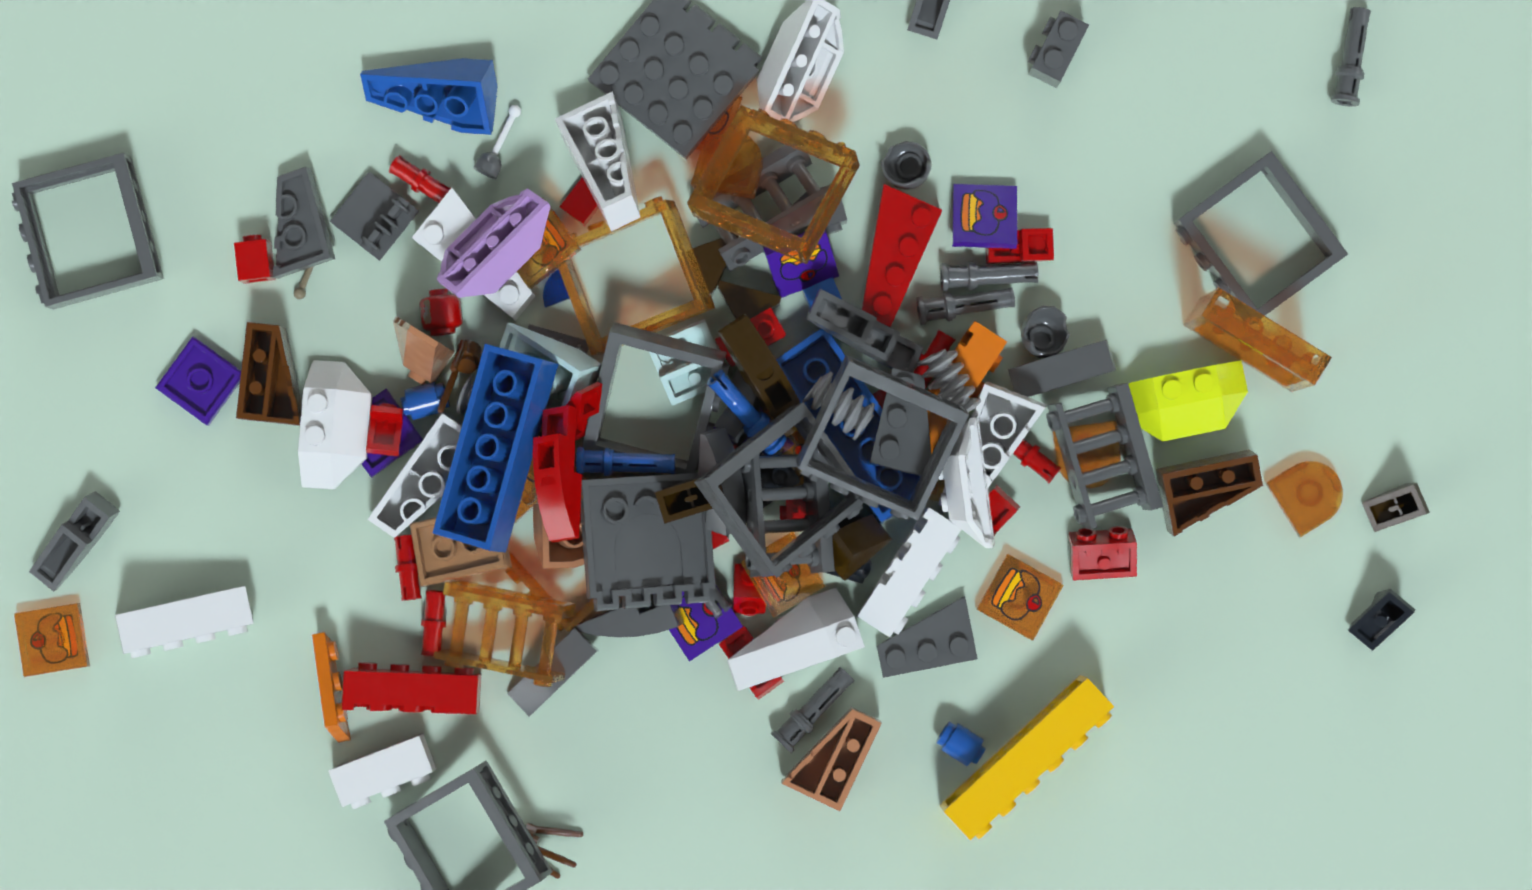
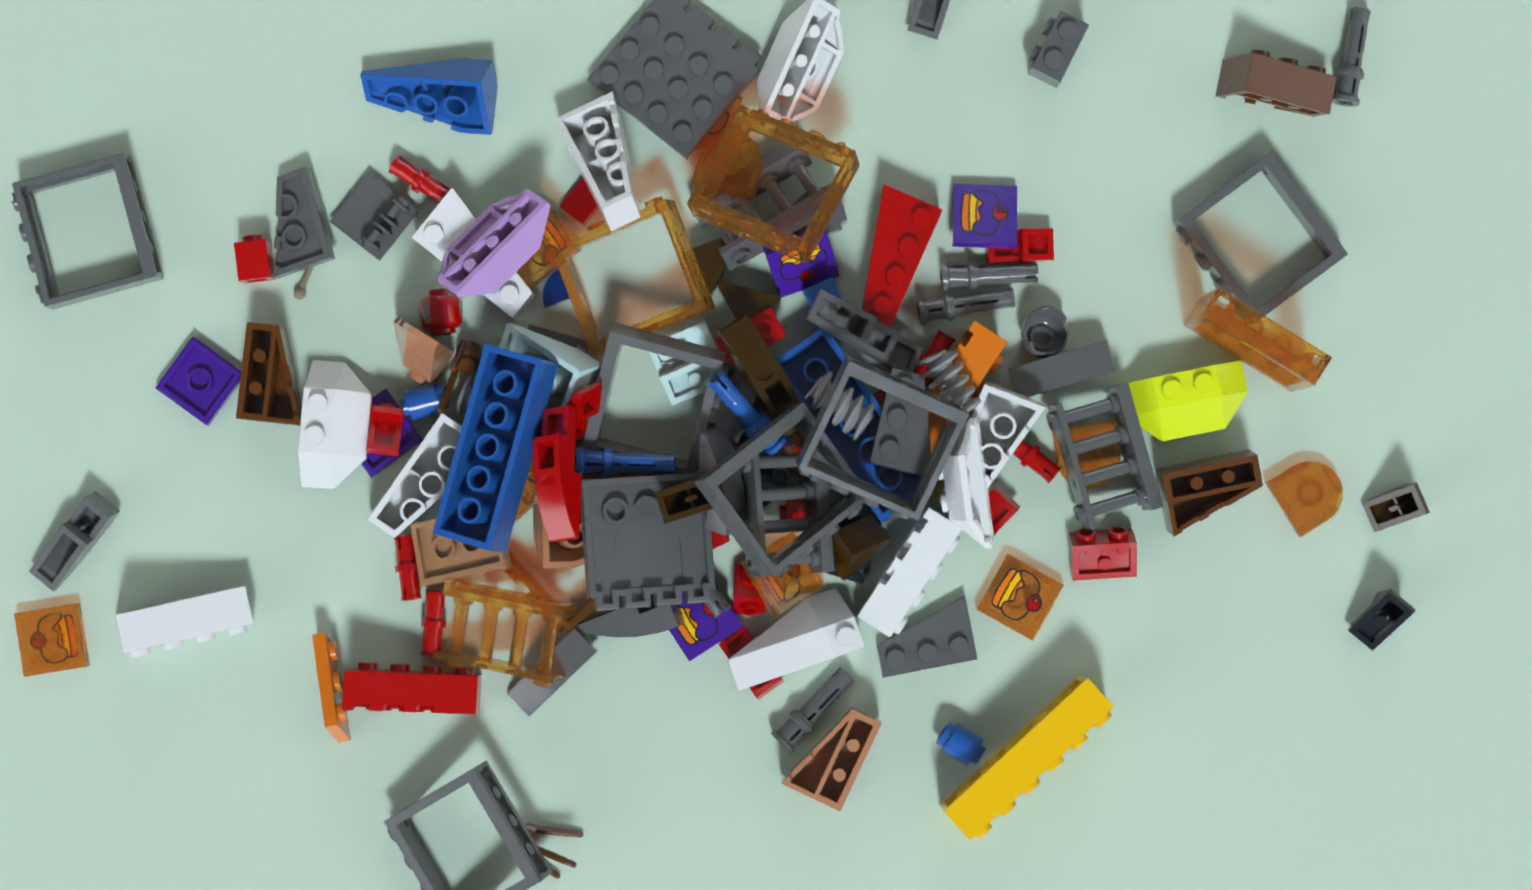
(383, 772): white brick -> none
(488, 162): hinge -> none
(906, 165): dark grey hair -> none
(1277, 83): none -> reddish brown wedge

